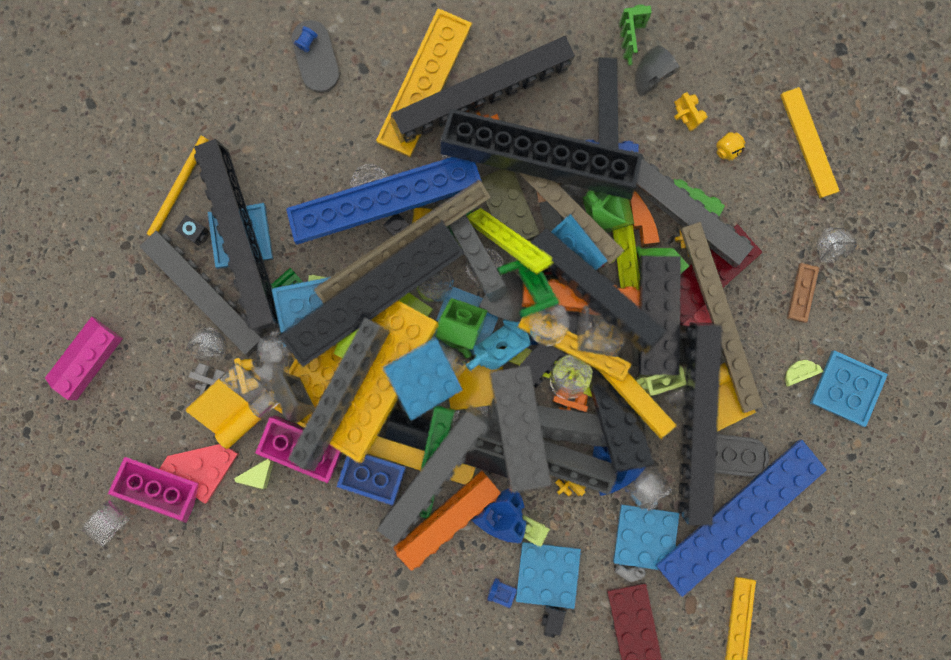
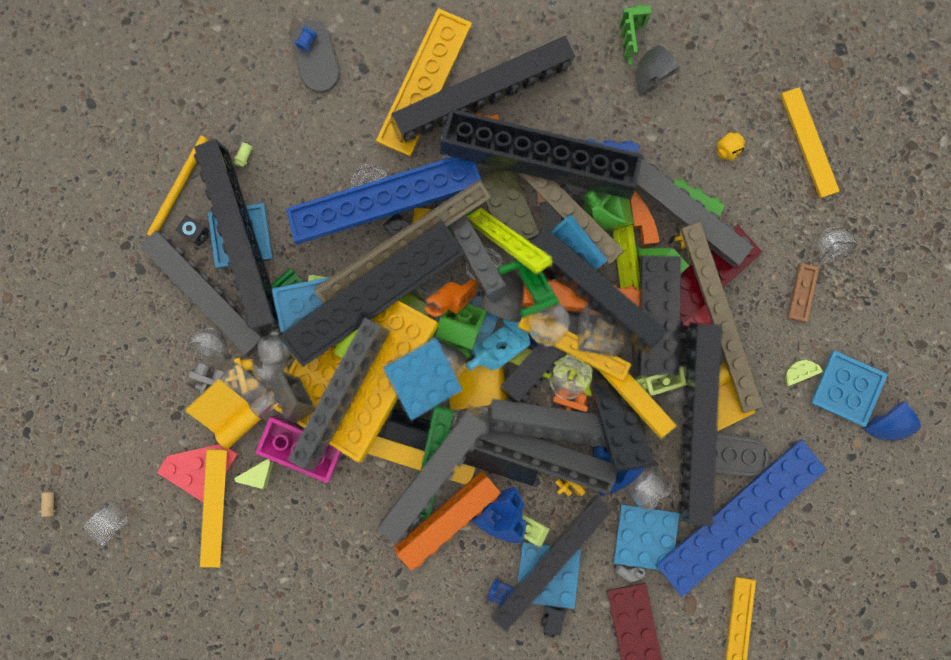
(47, 504): none -> tan pin
(83, 359): dark pink slope -> none
(154, 489): dark pink slope -> none
(213, 508): none -> yellow tile
(242, 155): none -> yellowish green pin
(372, 478): blue brick -> none
(450, 297): none -> orange plate
(520, 429): dark grey plate -> none
(550, 563): none -> black brick
(608, 102): black tile -> none
(687, 111): yellow hips -> none
(895, 425): none -> blue brick

